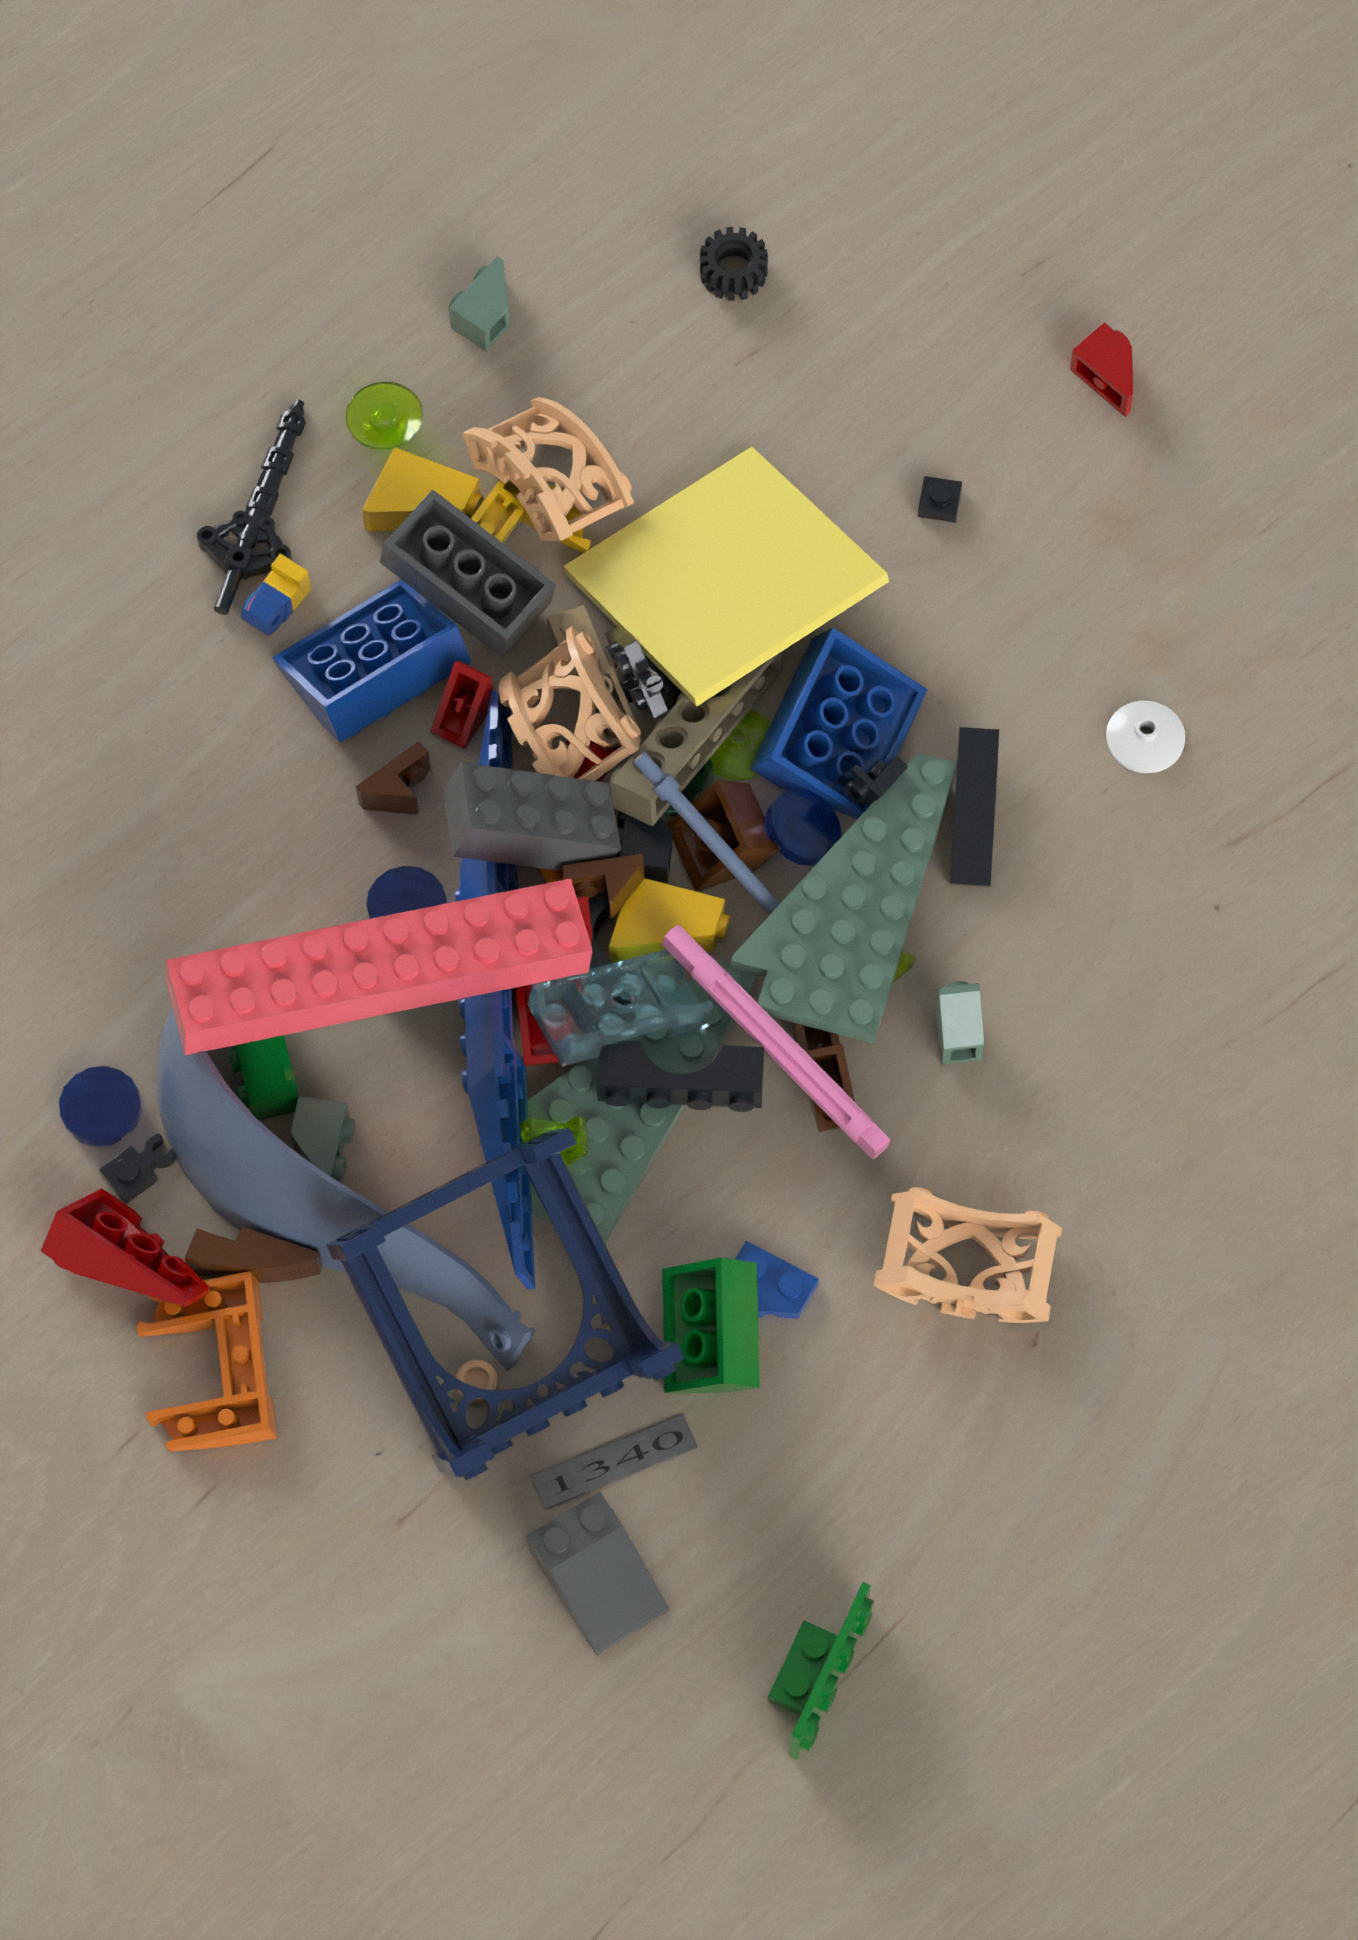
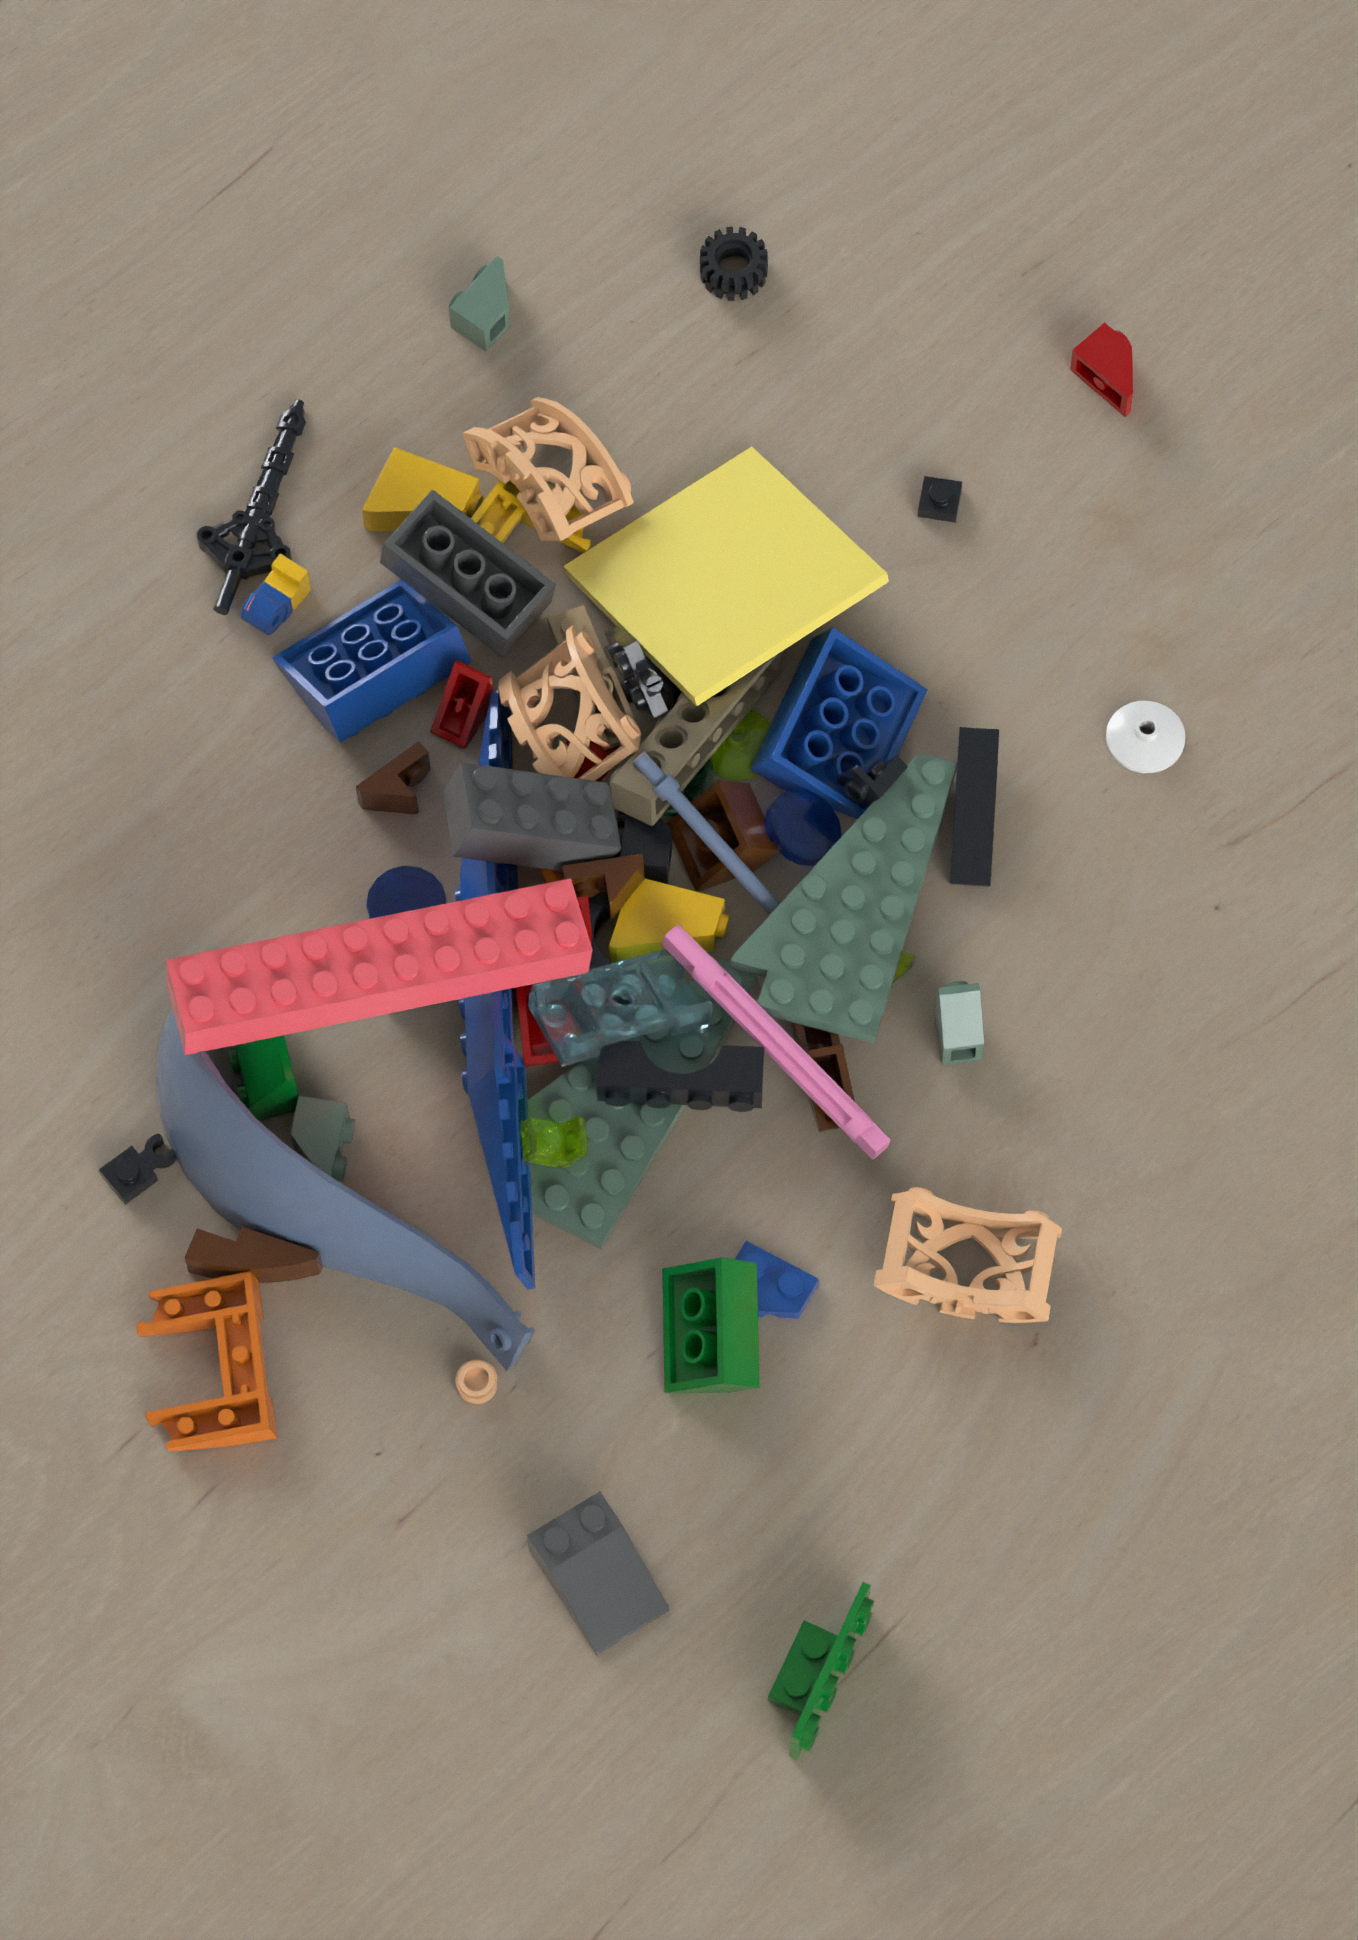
(100, 1106): clear blue tile -> none
(106, 1243): red wedge -> none
(379, 403): clear neon green dish -> none
(614, 1461): flat silver sticker -> none
(635, 1346): dark blue arch -> none

